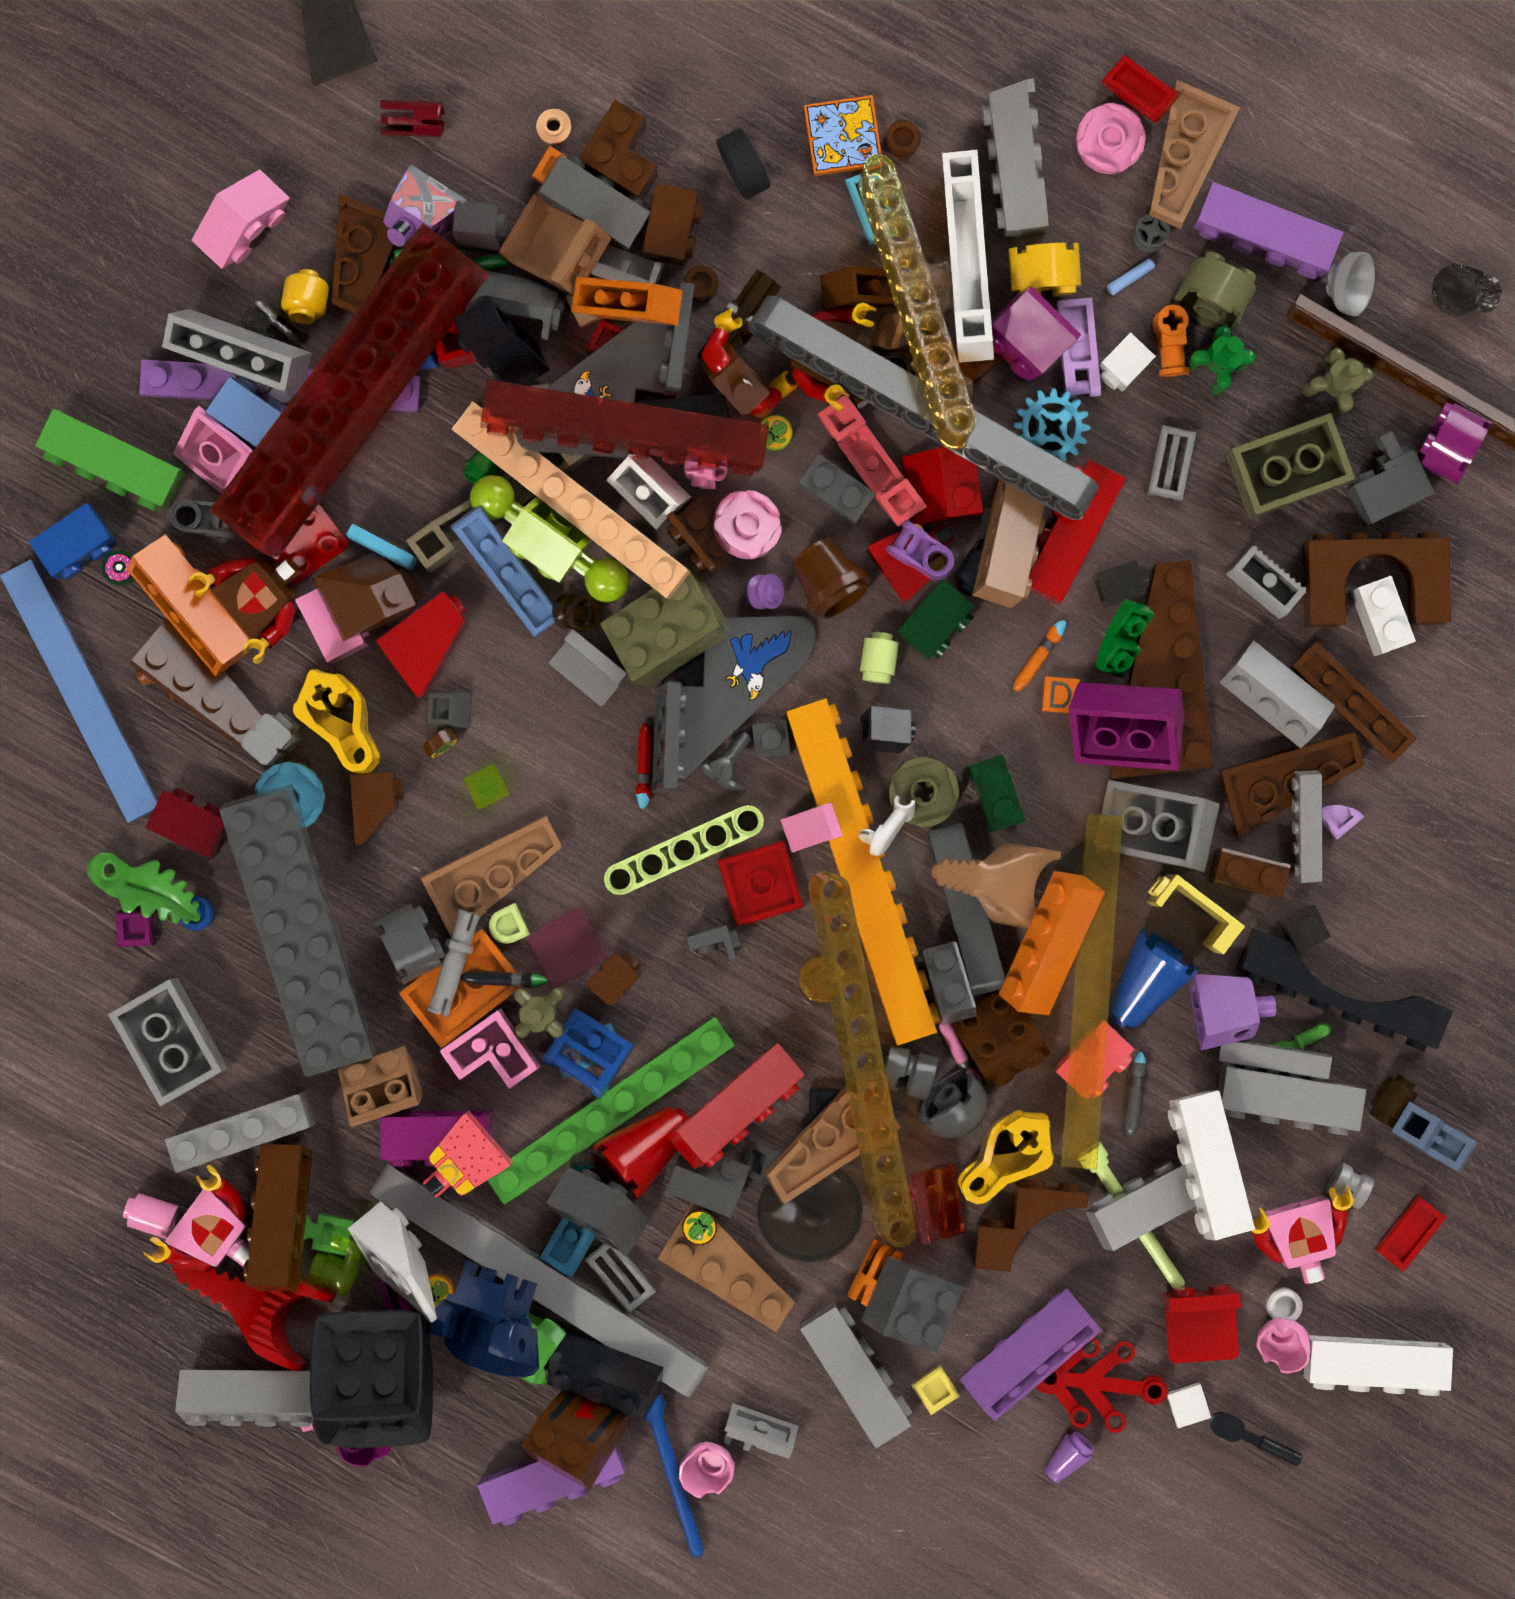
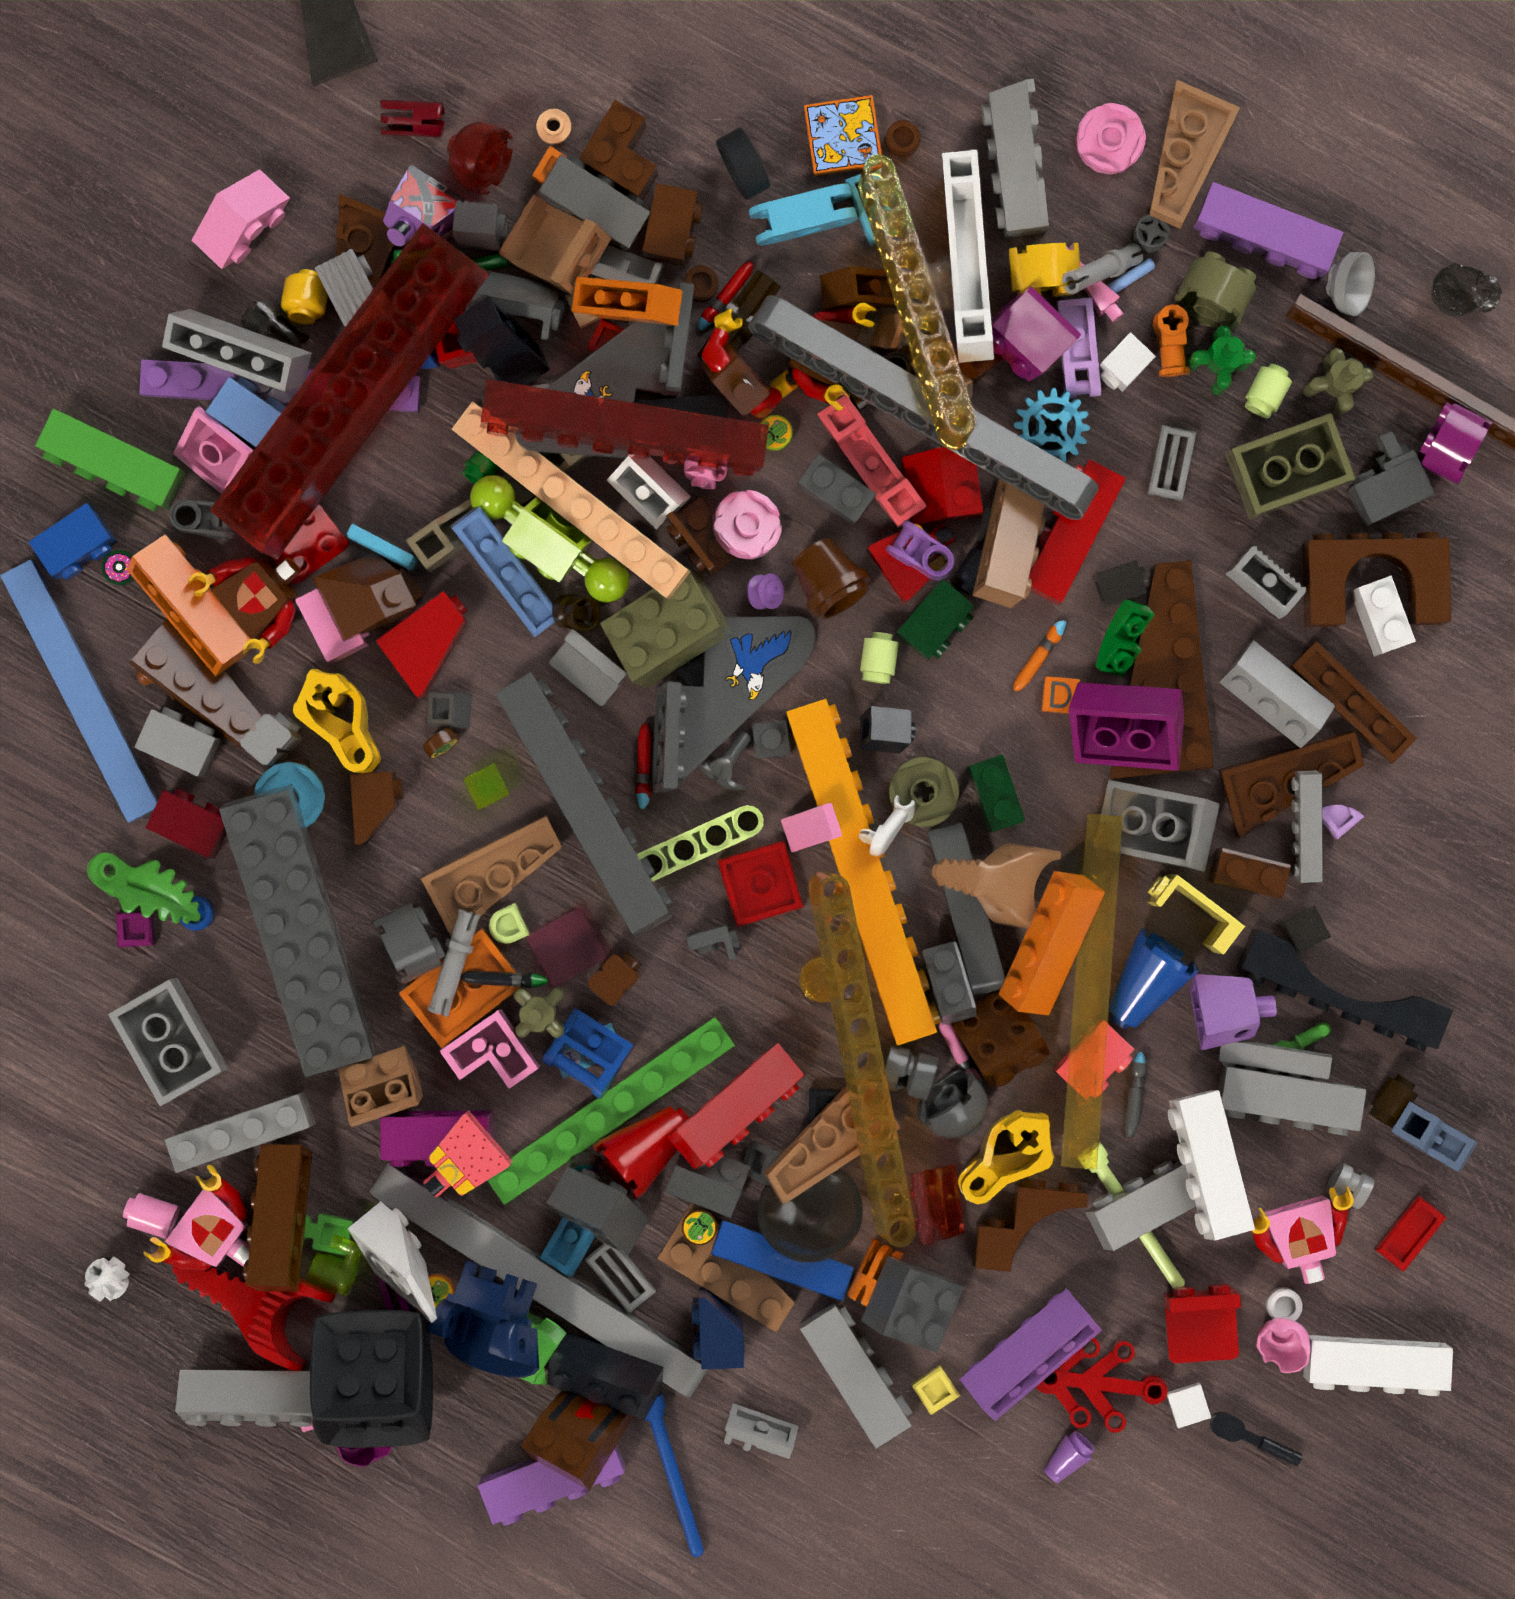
(106, 1279): none -> white gear
(177, 742): none -> light grey brick
(346, 283): none -> light grey brick
(479, 156): none -> clear red cylinder
(584, 805): none -> dark grey brick
(706, 1469): bright pink hair -> none
(720, 1335): none -> dark blue slope
(725, 295): none -> red piece
(753, 1251): none -> blue tile
(804, 214): none -> medium azure piece
(1104, 299): none -> bright pink piece
(1111, 264): none -> light grey pin
(1140, 89): red tile -> none
(1268, 390): none -> yellowish green brick

